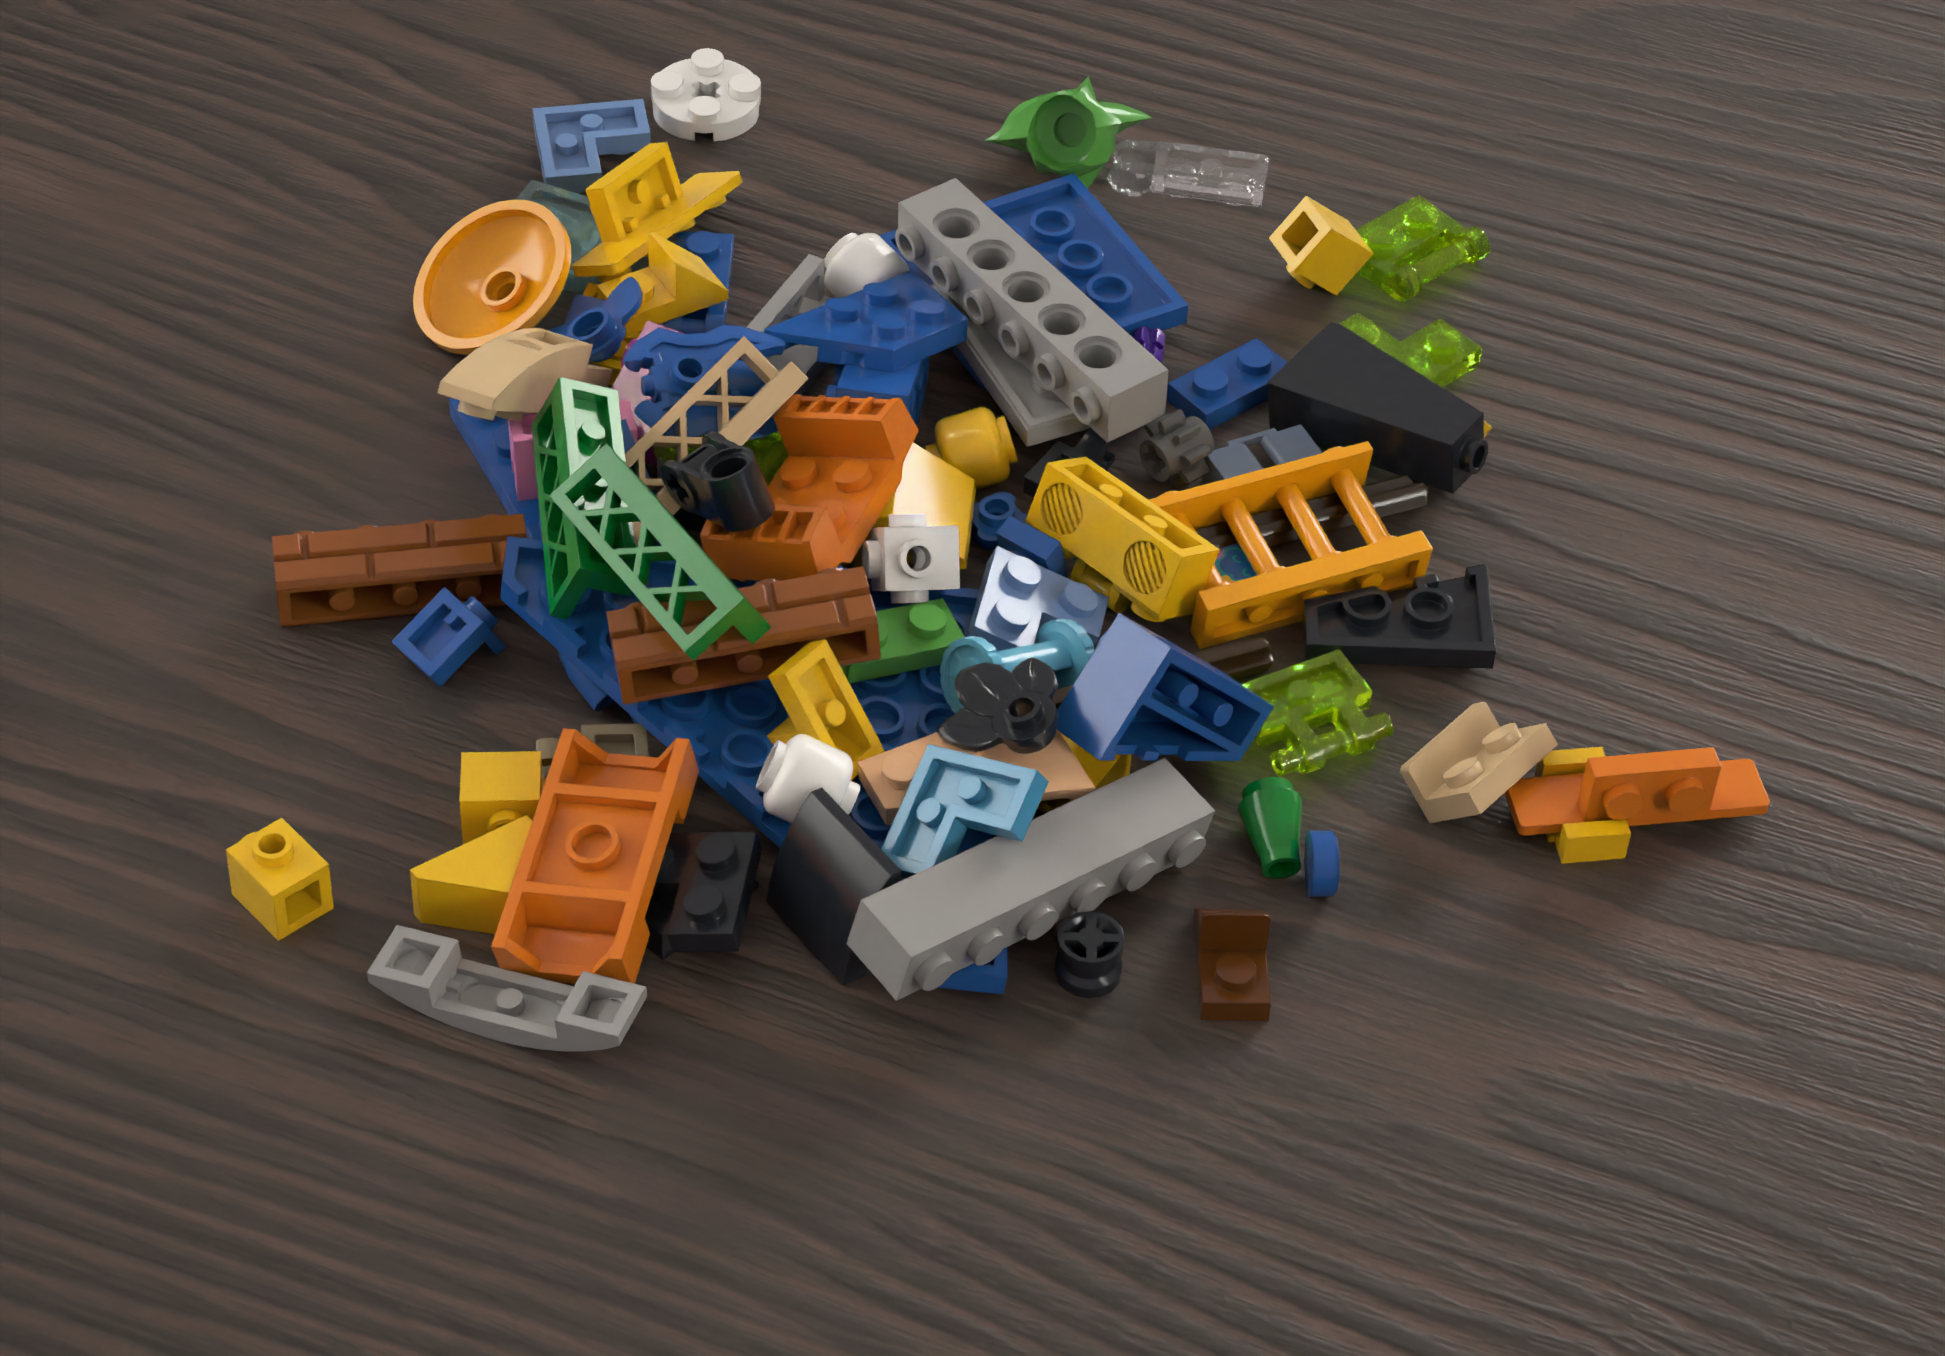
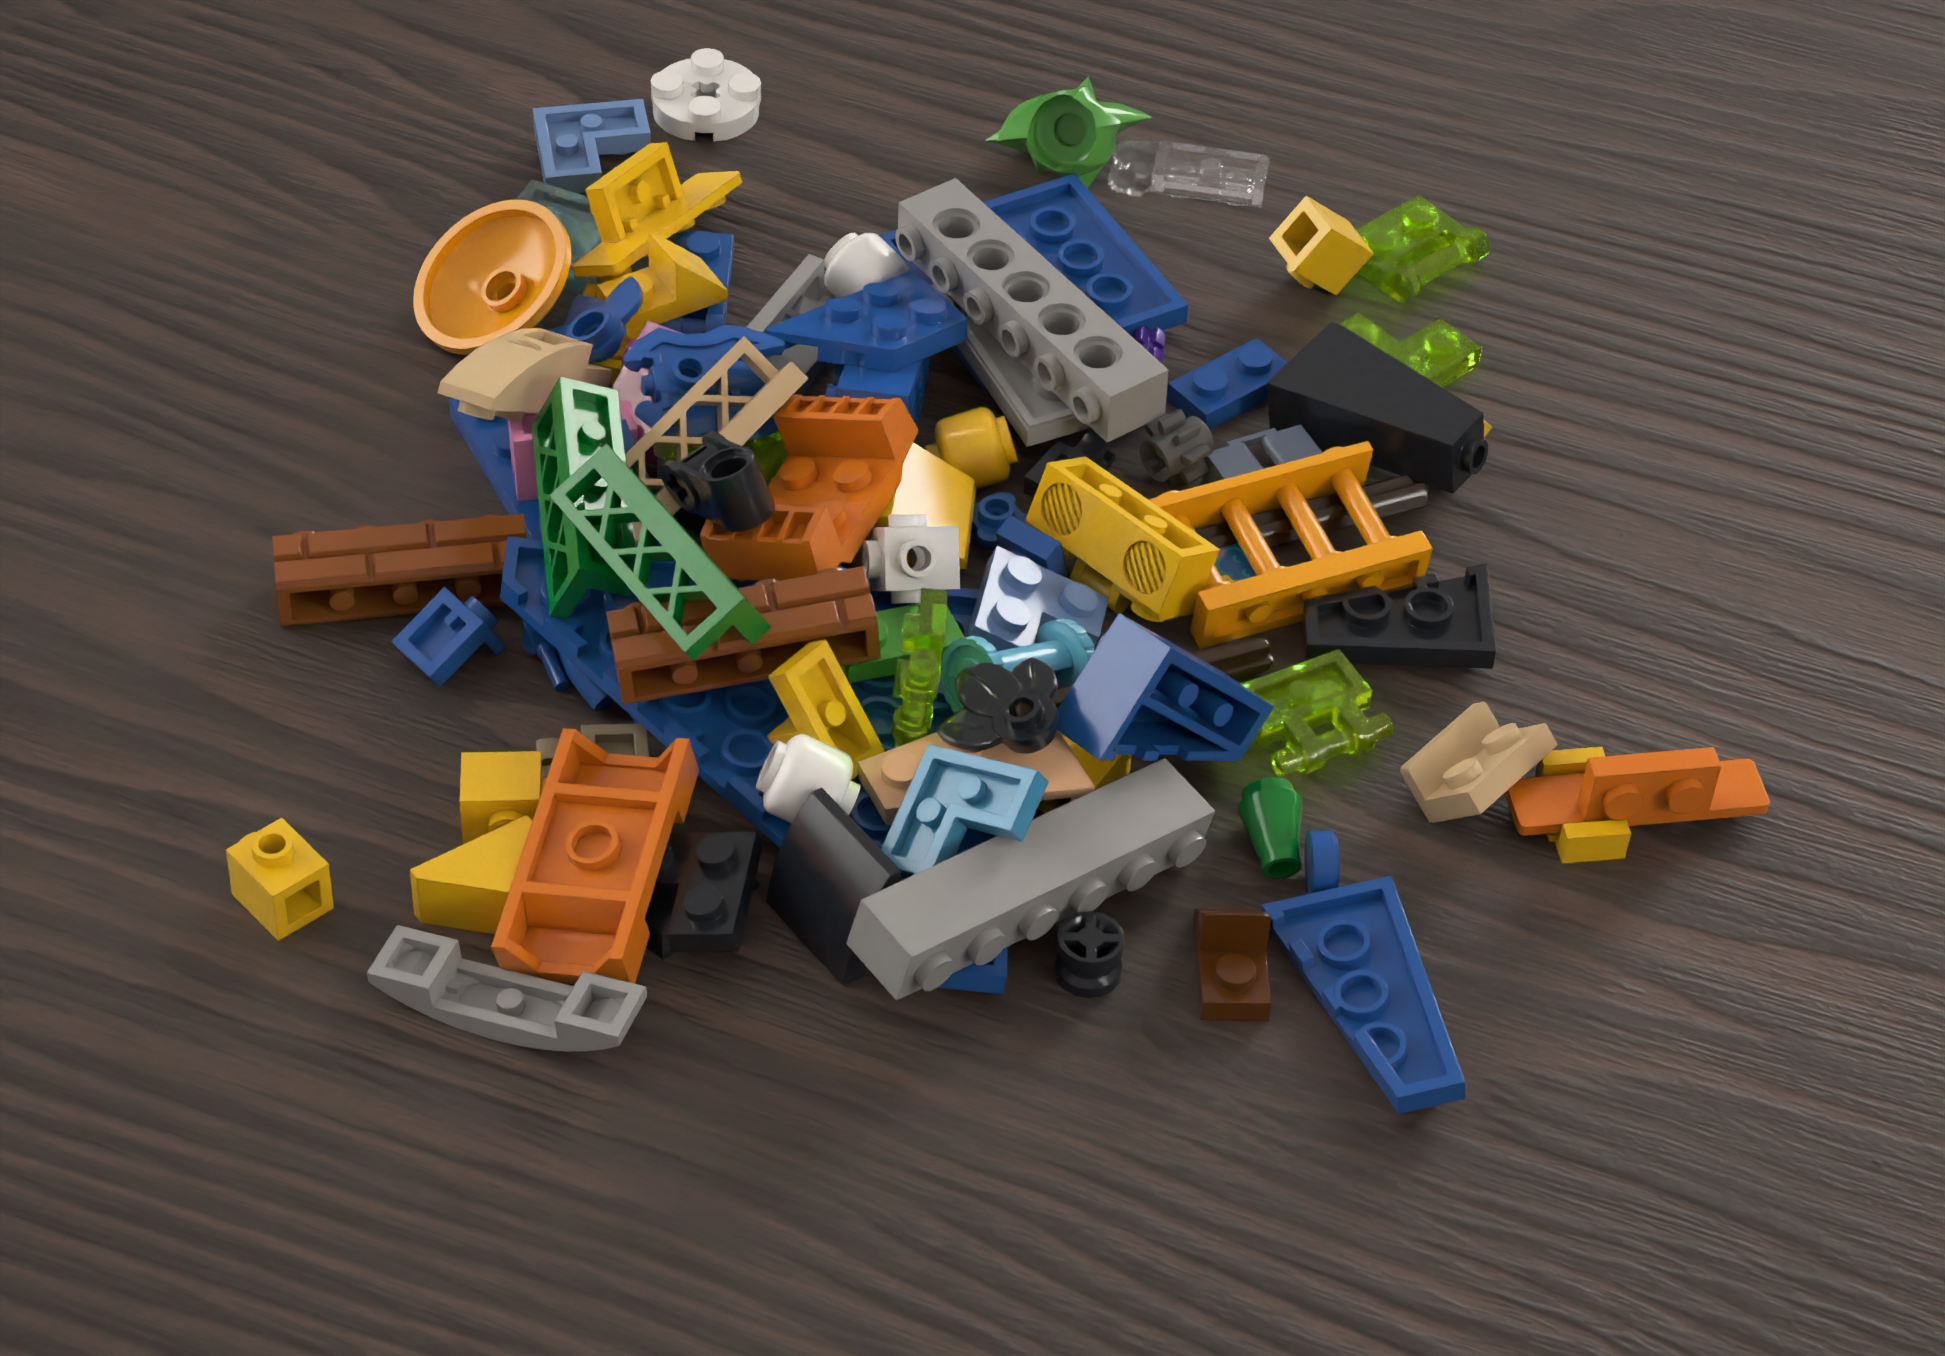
(534, 644): none -> blue hand
(919, 677): none -> clear neon green plate
(1372, 983): none -> blue wing

